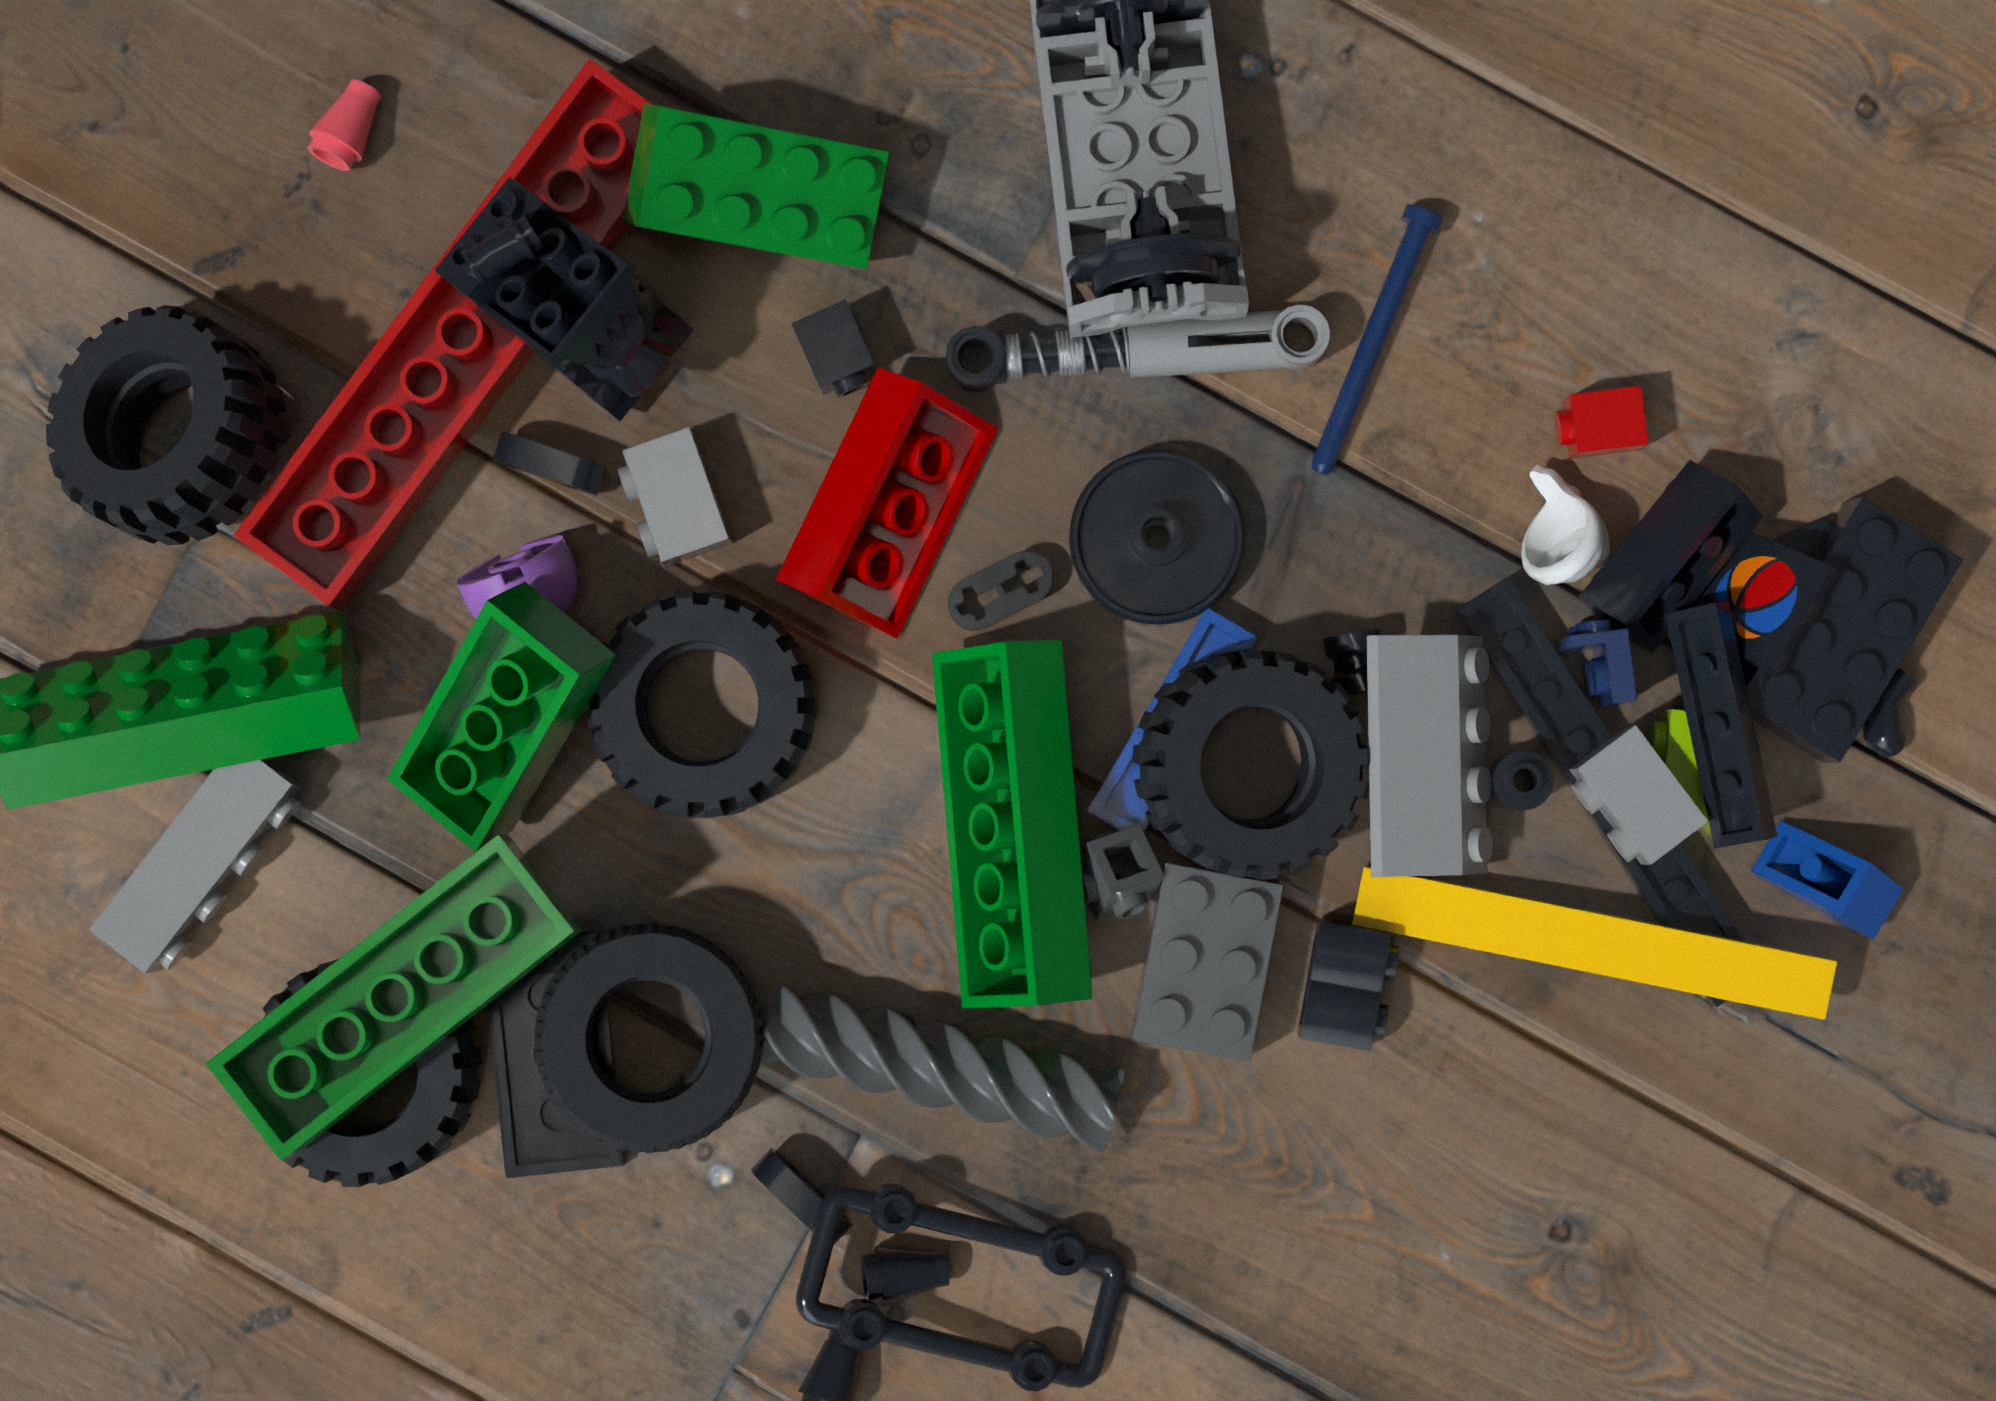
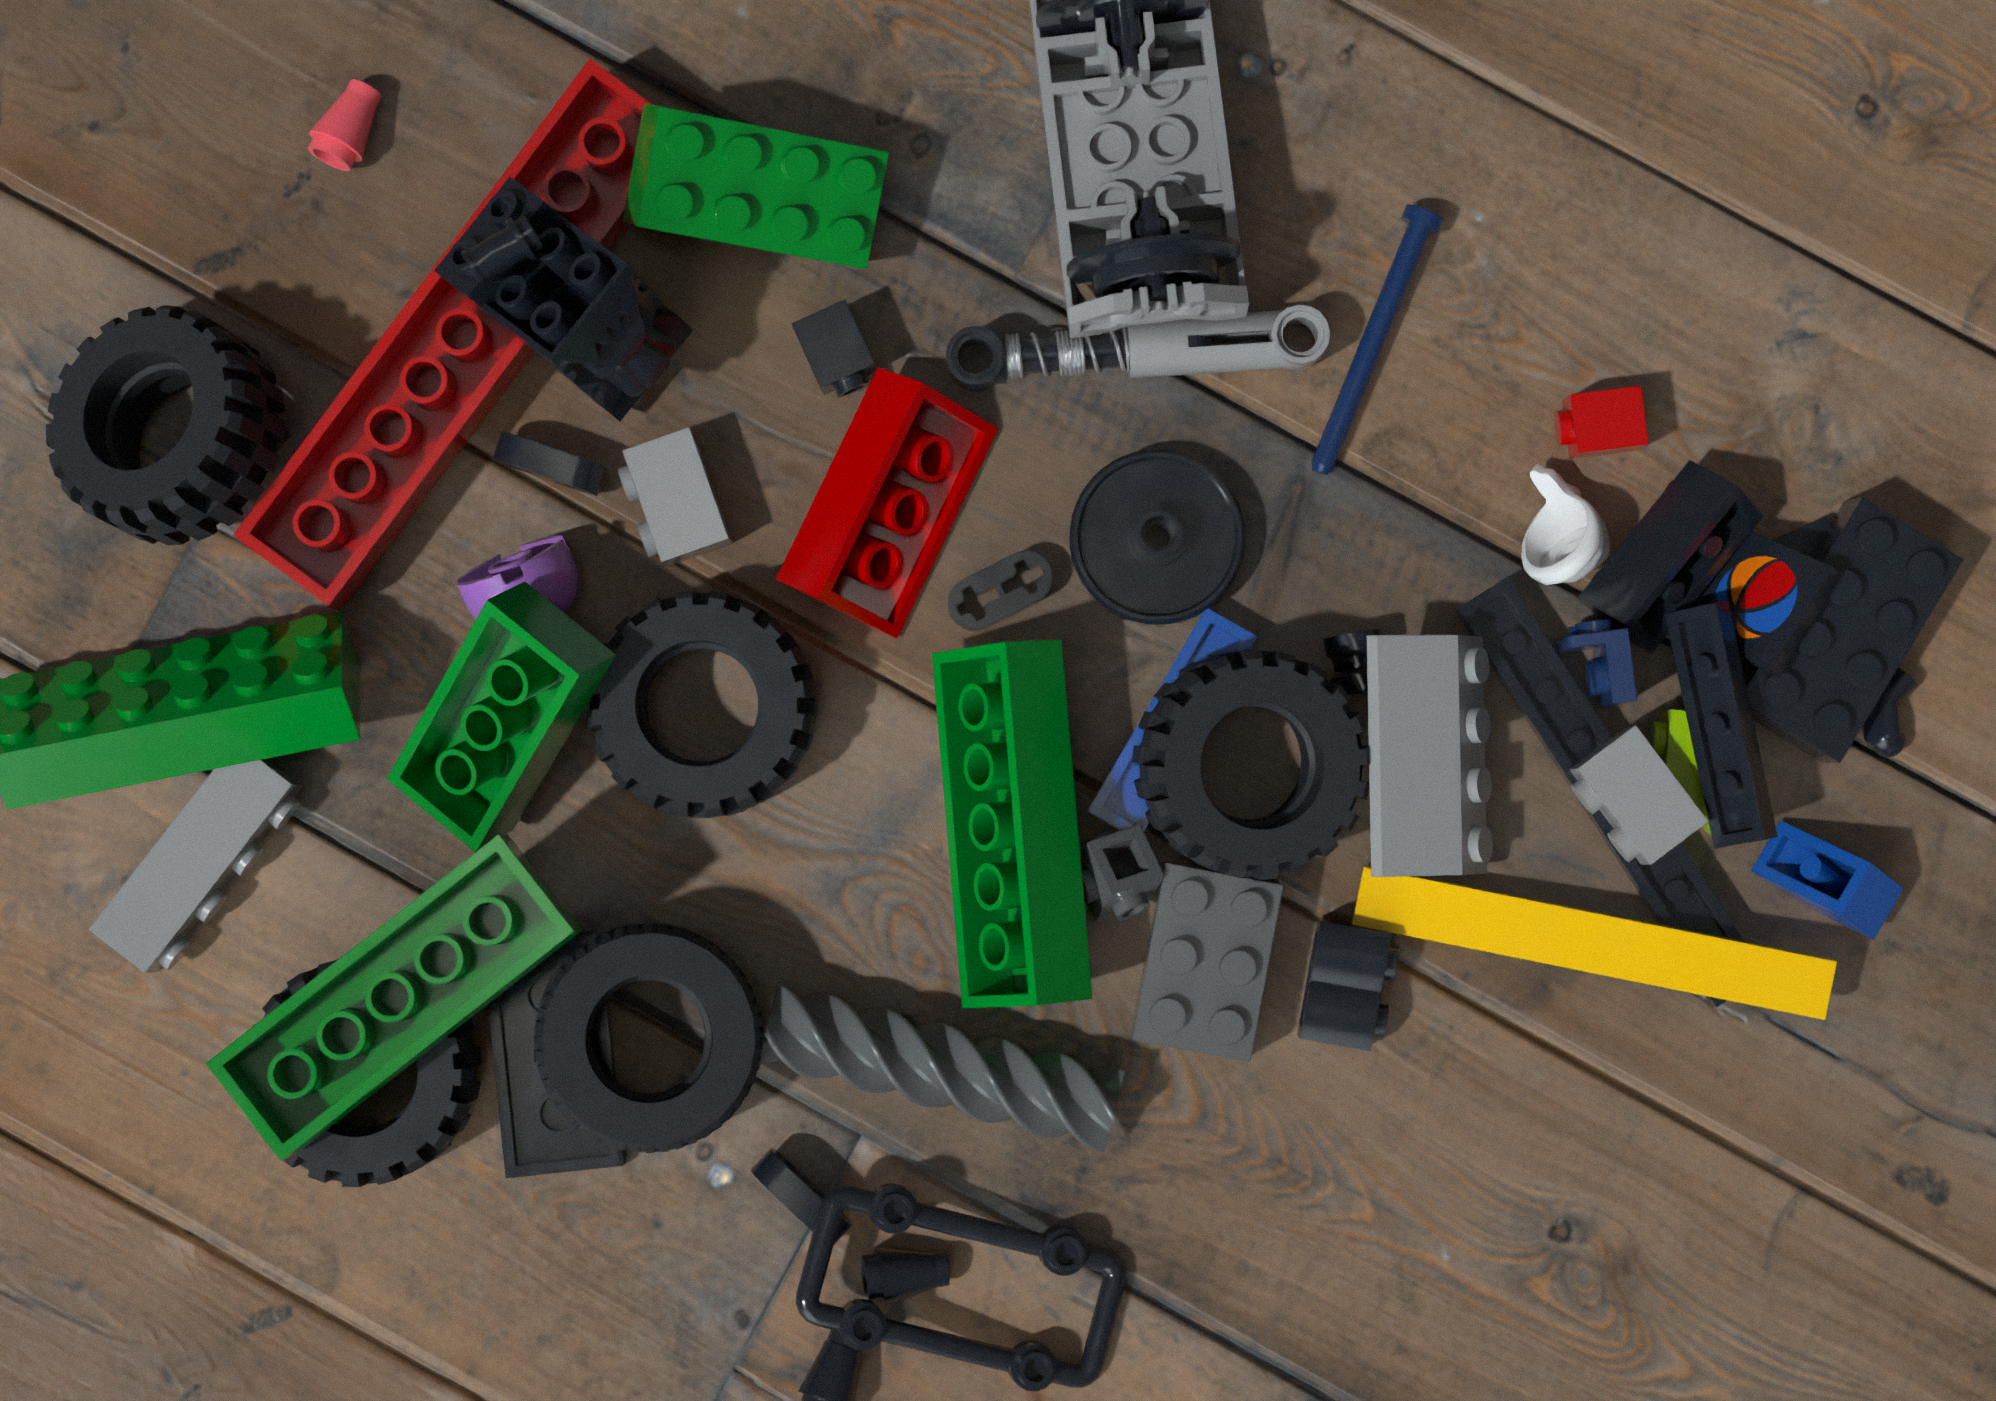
(1503, 788): black brick -> none

